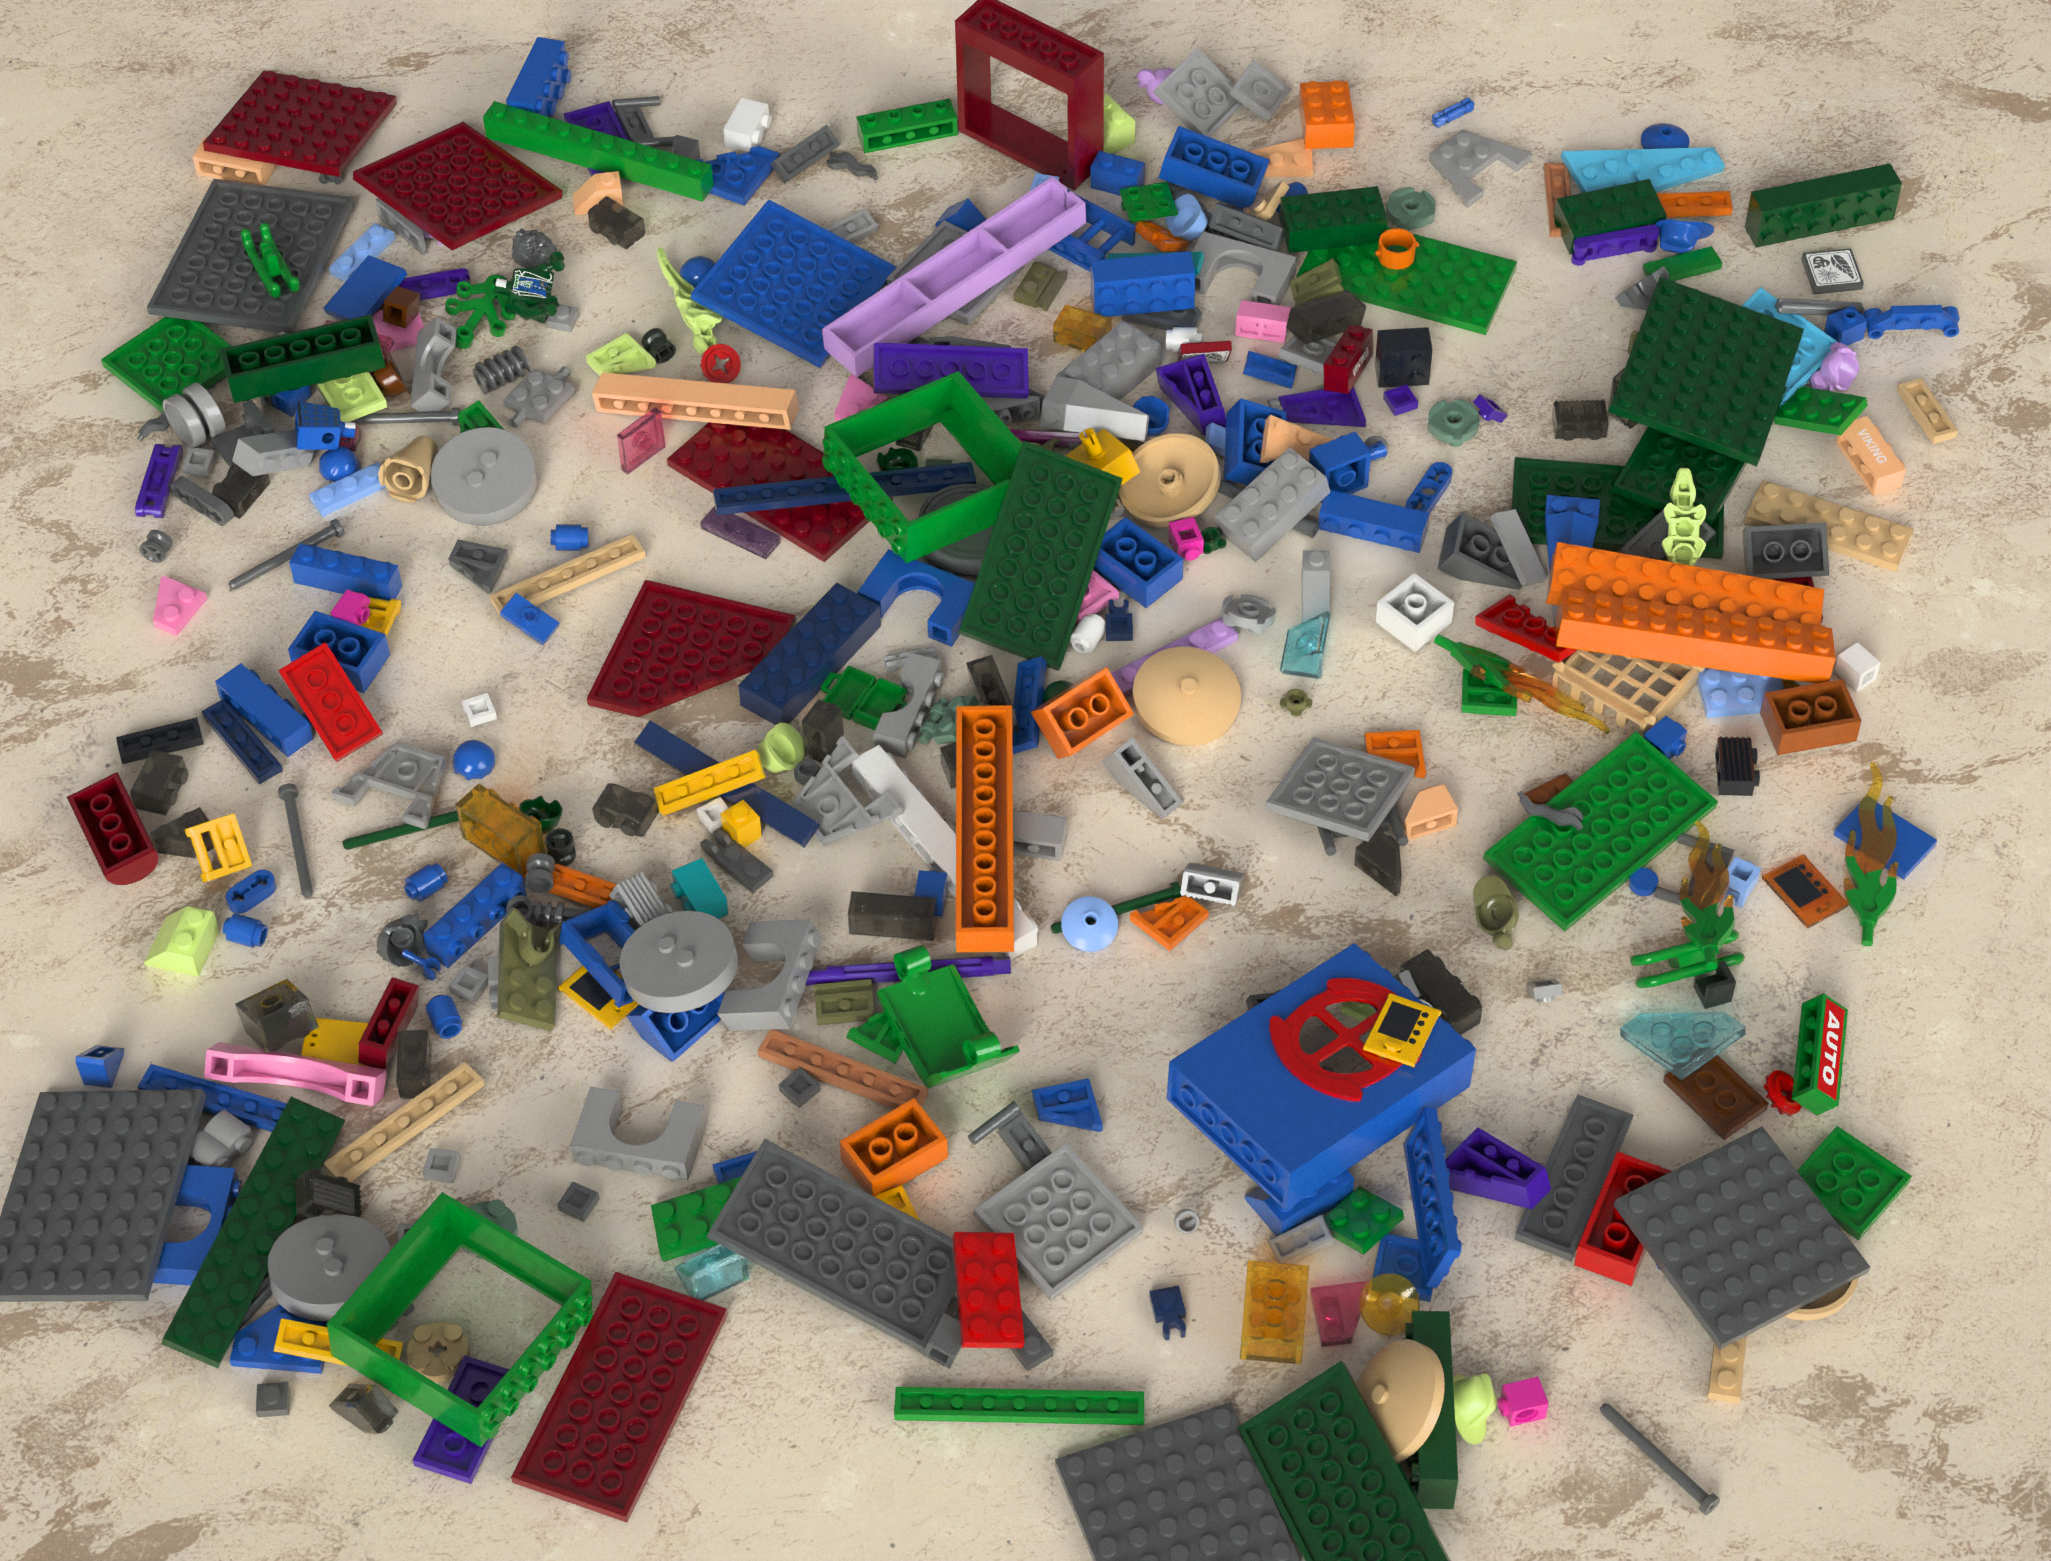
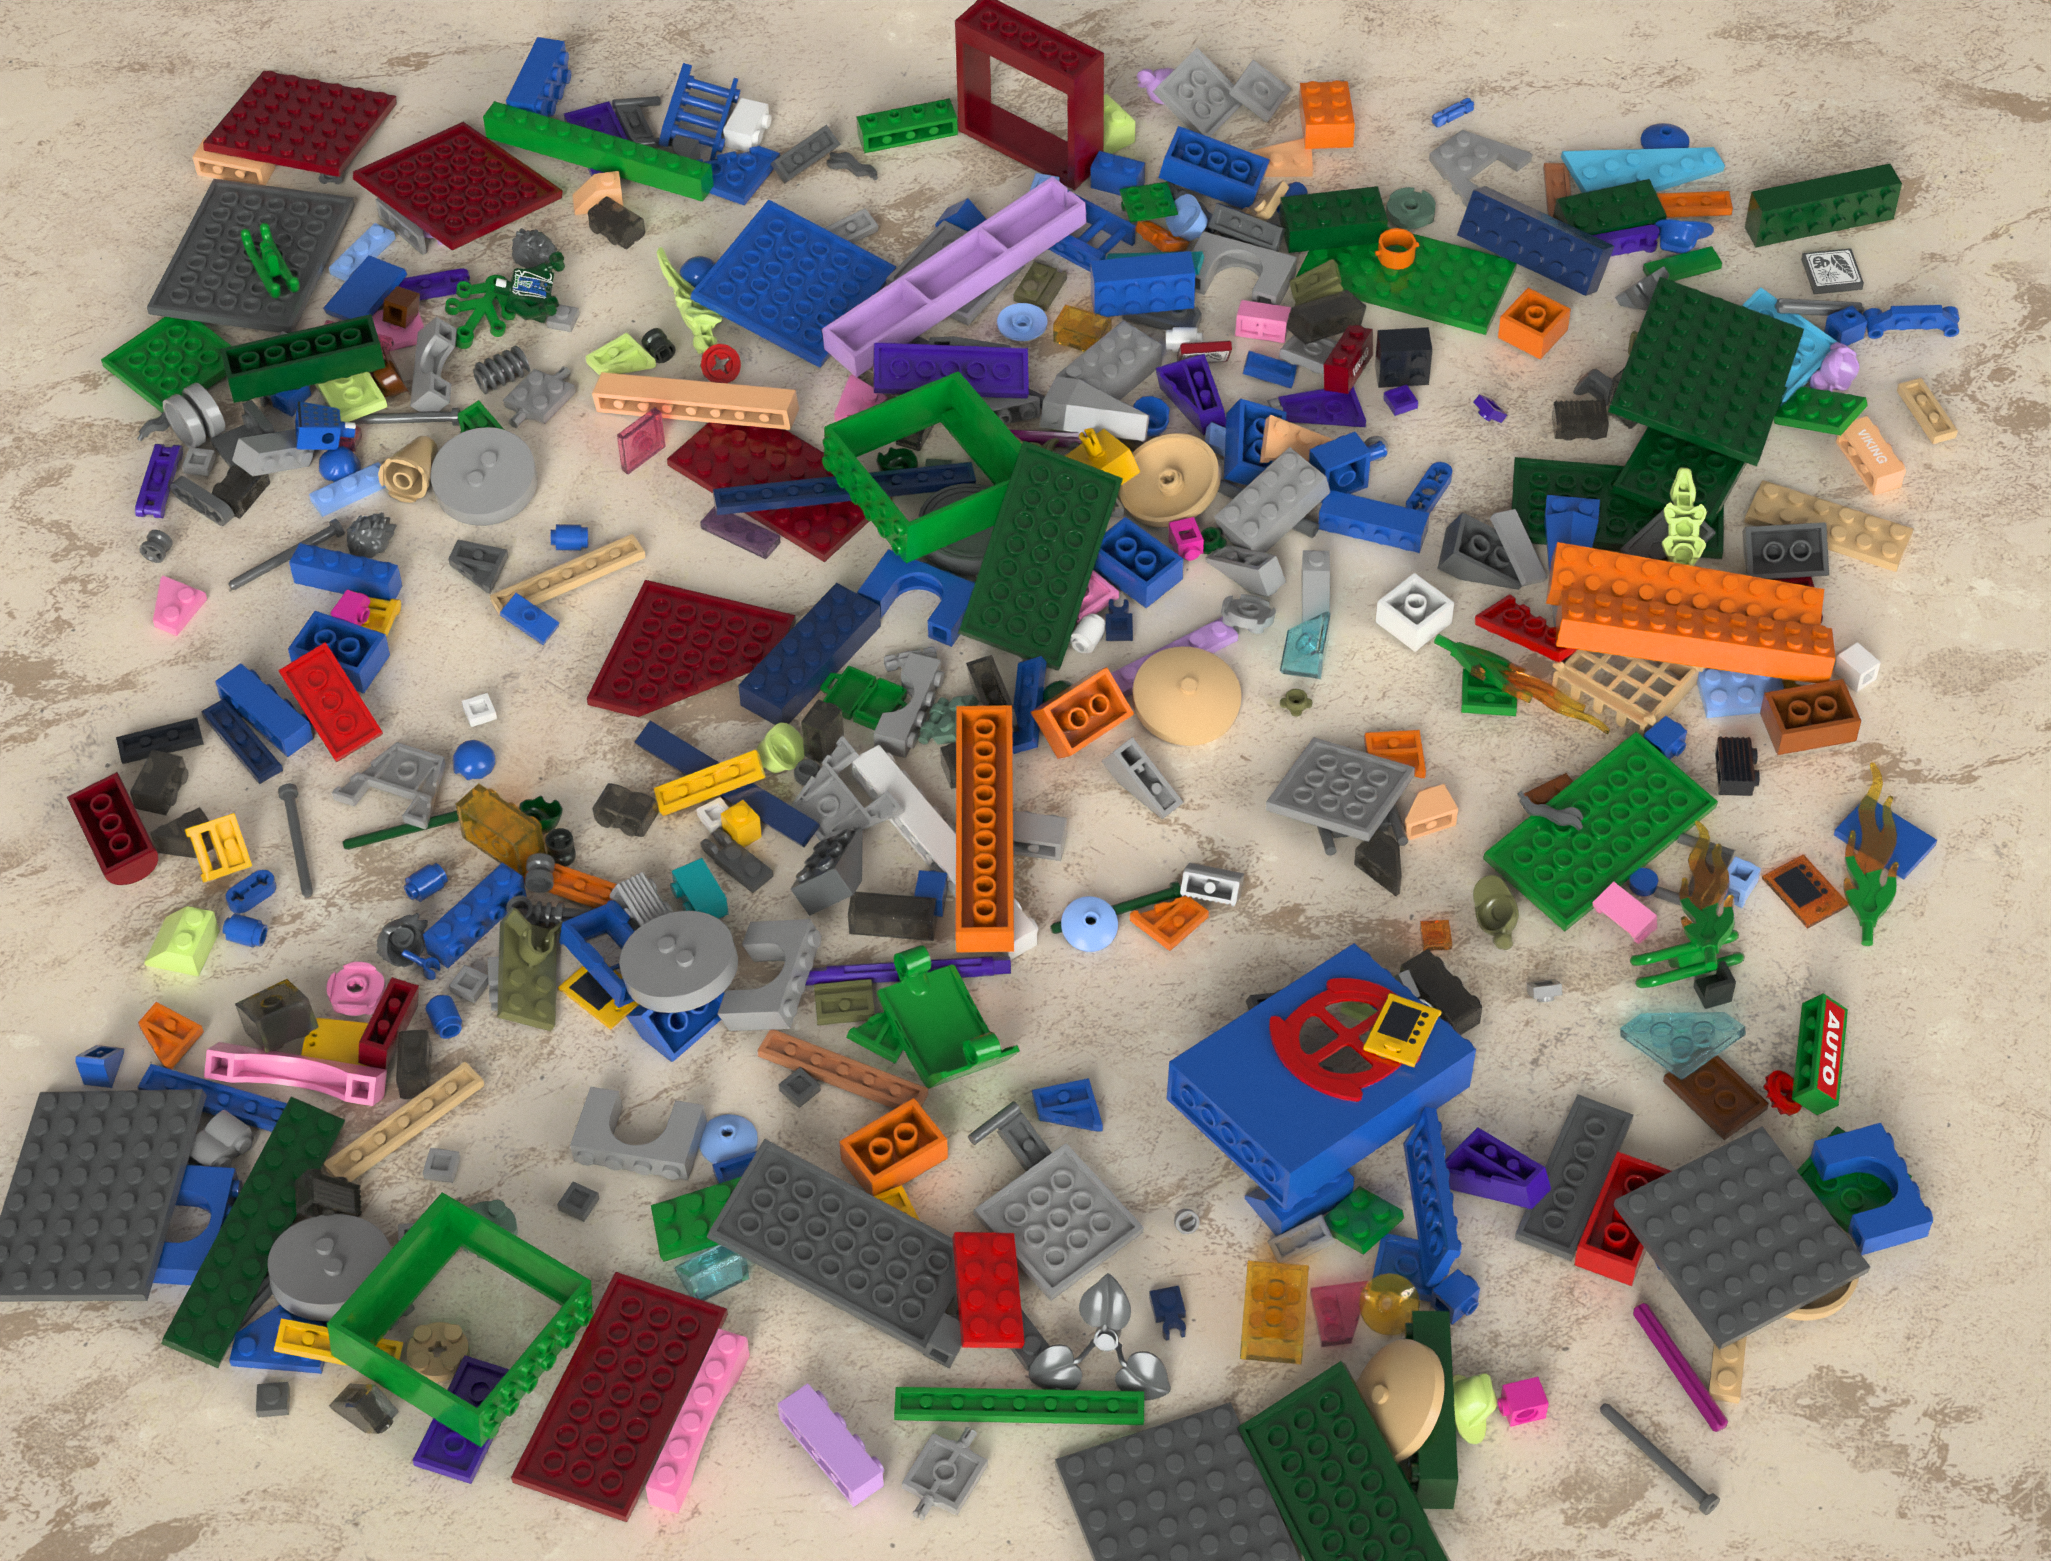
(169, 1033): none -> orange wing
(359, 1002): none -> bright pink plate
(369, 535): none -> dark grey hair
(677, 114): none -> blue fence
(680, 1454): none -> bright pink arch
(720, 1148): none -> light blue dish
(830, 872): none -> dark grey slope
(831, 1444): none -> lavender brick
(945, 1474): none -> light grey plate
(1022, 322): none -> light blue dish
(1109, 1310): none -> plant
(1251, 569): none -> light grey slope
(1436, 935): none -> clear orange plate
(1450, 432): sand green plate -> none
(1456, 1294): none -> blue brick
(1534, 323): none -> orange brick
(1535, 240): none -> dark blue brick
(1596, 384): none -> dark grey plate
(1626, 912): none -> bright pink hinge
(1680, 1367): none -> magenta axle
(1873, 1152): none -> blue arch

